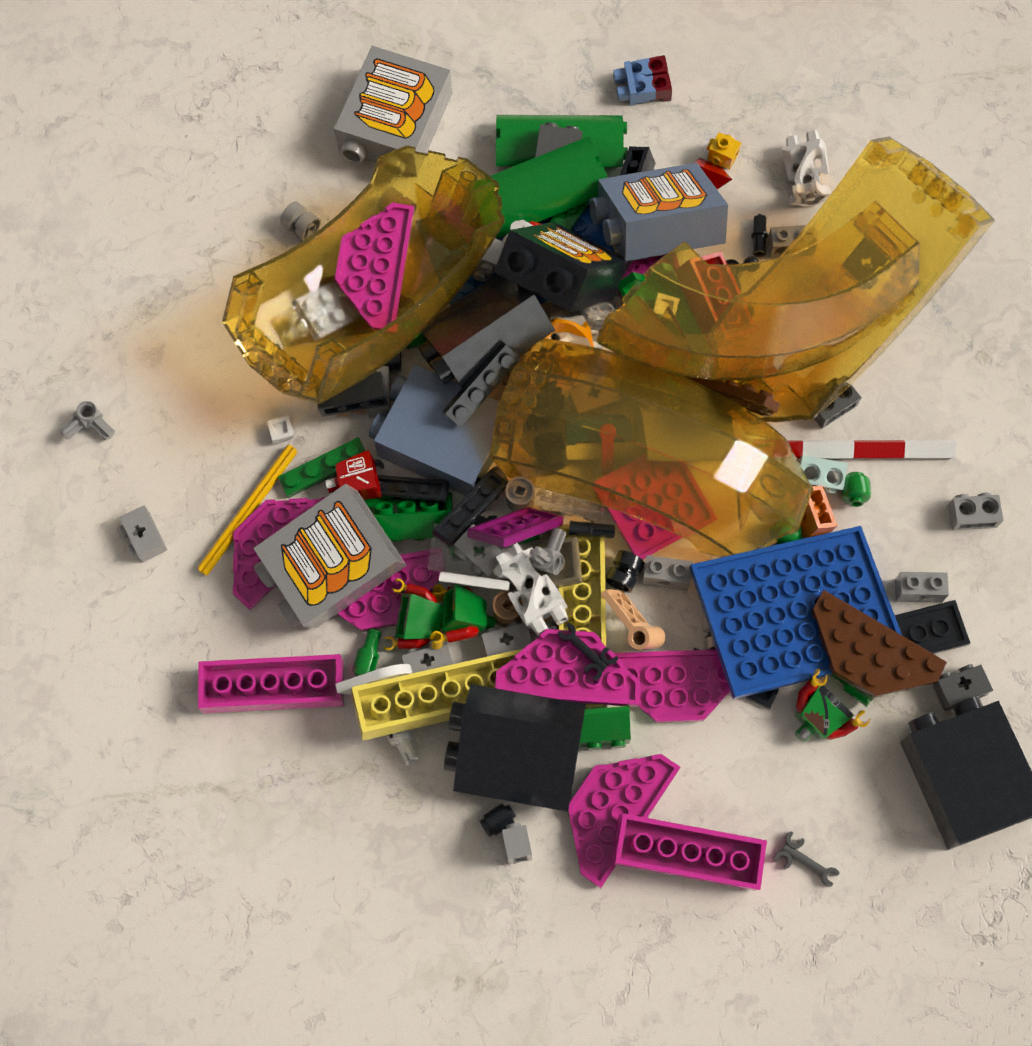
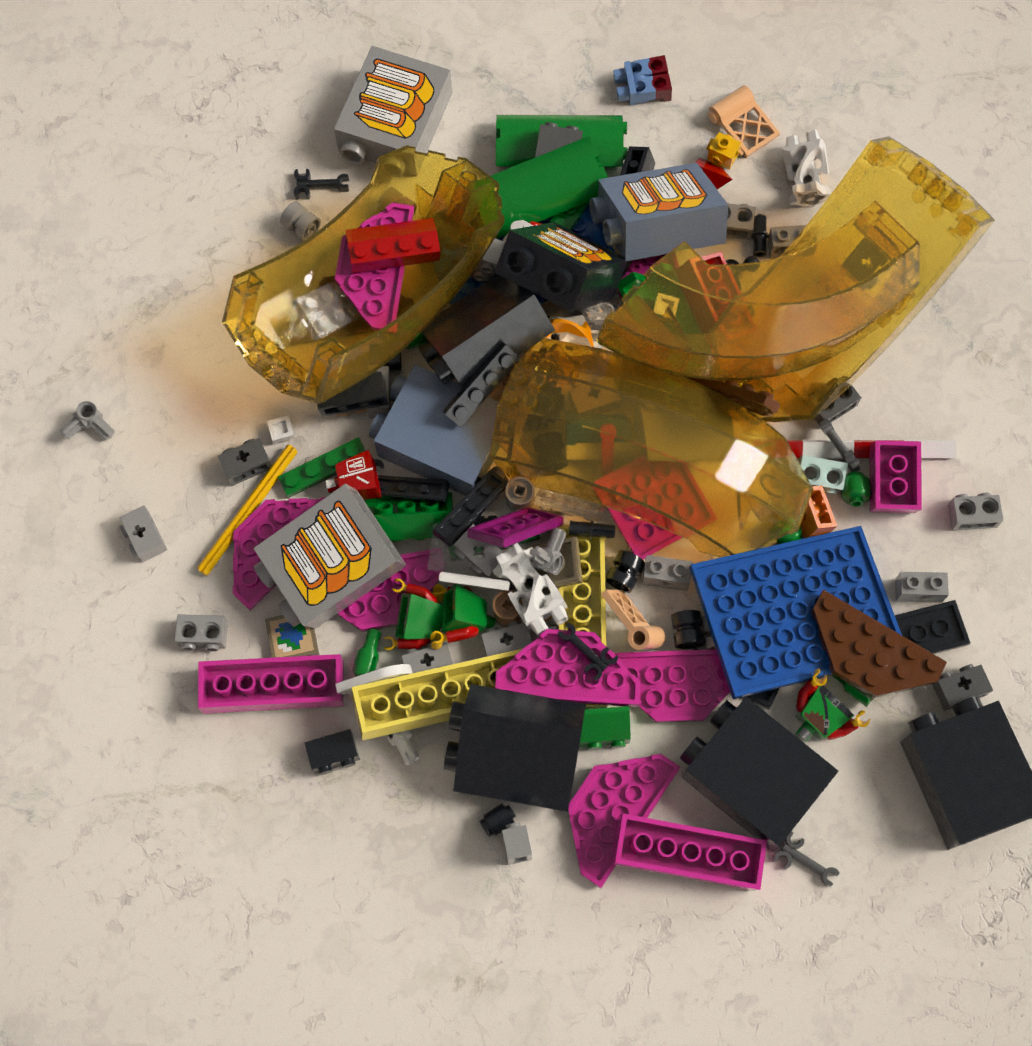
(203, 625): none -> light grey brick
(239, 471): none -> dark grey brick
(290, 640): none -> tile
(304, 183): none -> black bar
(332, 752): none -> black brick
(393, 245): none -> red slope
(687, 627): none -> black wheel
(732, 109): none -> light nougat piece
(735, 227): none -> light grey brick
(756, 771): none -> black brick
(848, 455): none -> dark grey bar
(895, 476): none -> dark pink brick

